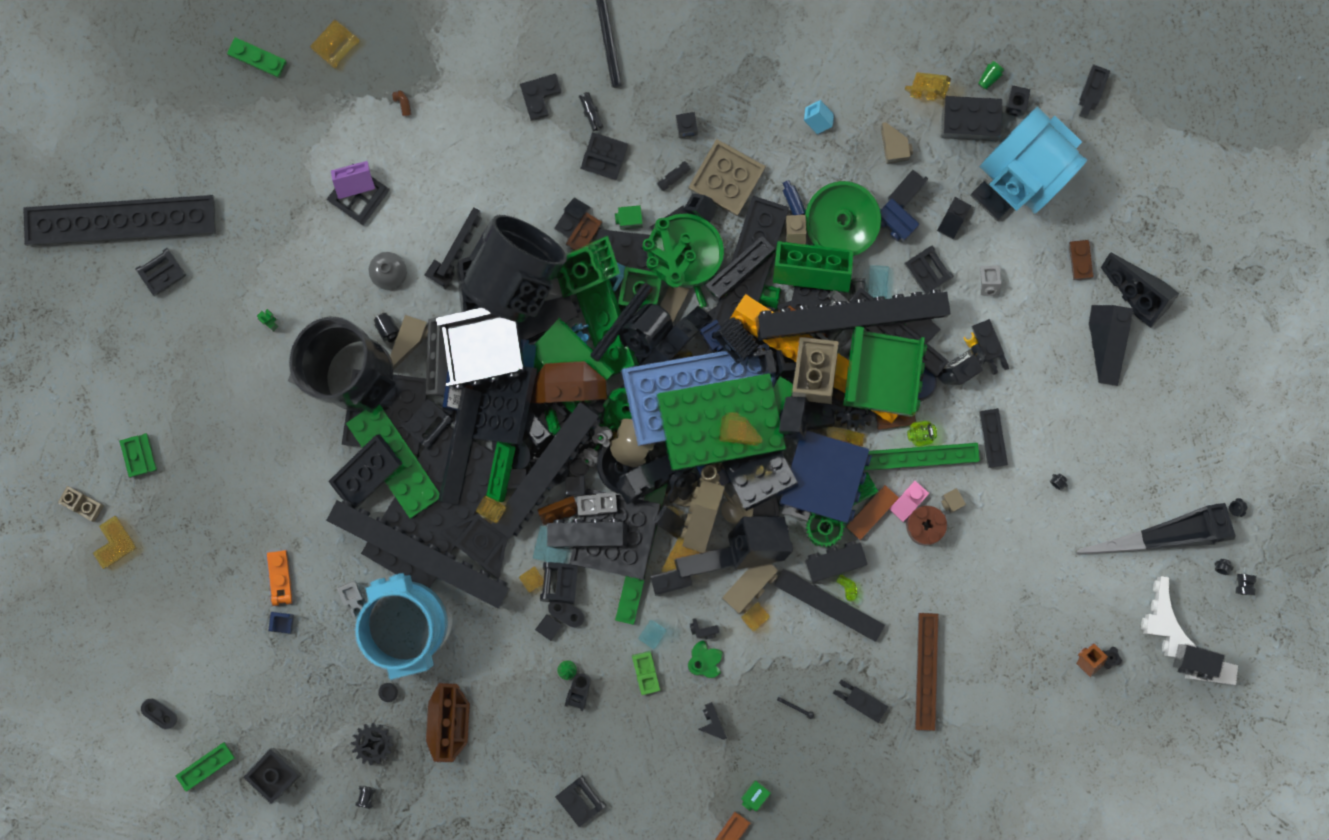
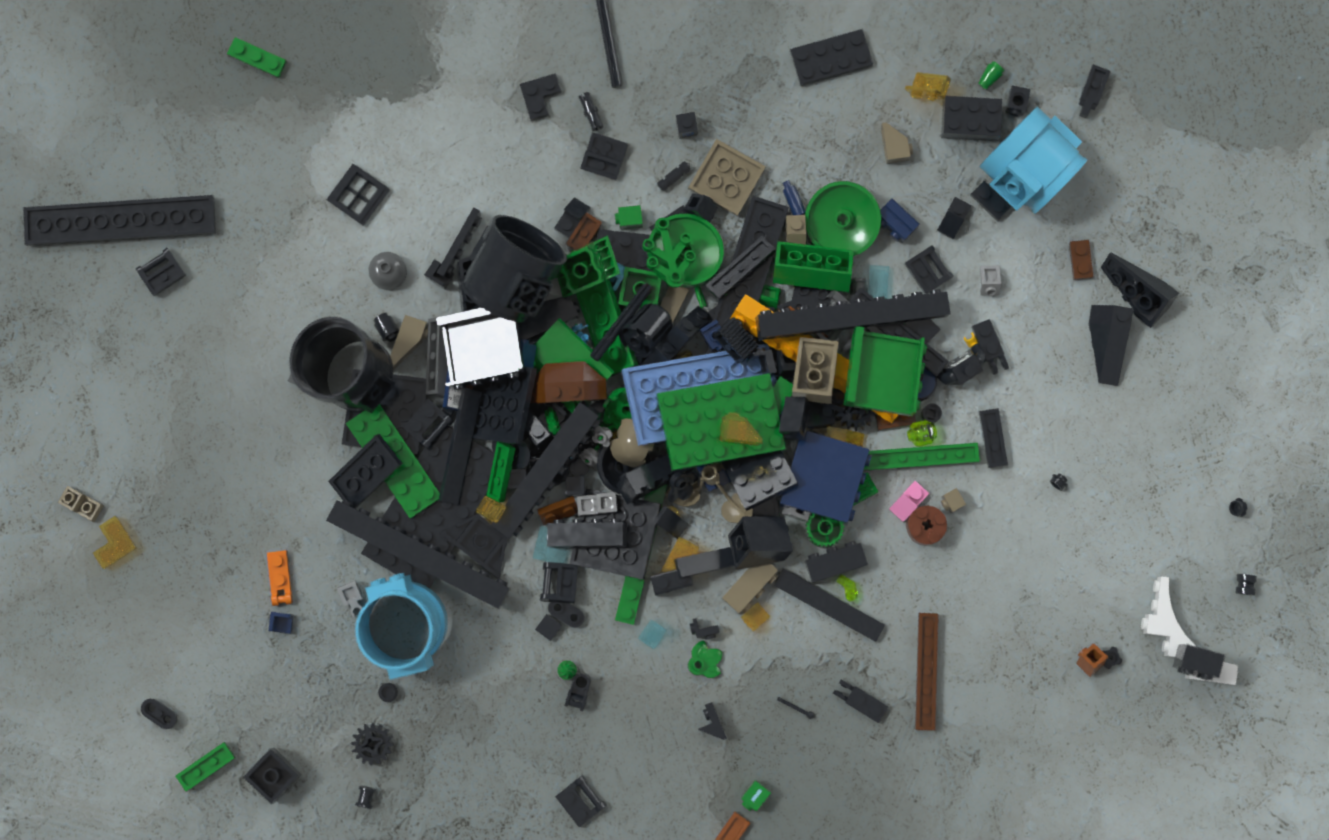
(138, 455): green plate -> none
(268, 319): green plate -> none
(330, 40): clear yellow plate -> none
(352, 179): medium lavender panel -> none
(404, 102): reddish brown arm -> none
(447, 722): reddish brown wedge -> none
(531, 579): clear yellow plate -> none
(645, 672): bright green slope -> none
(703, 516): dark tan brick -> none
(818, 117): medium azure panel -> none
(831, 57): none -> black plate
(872, 512): dark orange tile -> none
(908, 188): black panel -> none
(929, 415): none -> black wheel
(1195, 528): black plate -> none
(1223, 567): black plate -> none

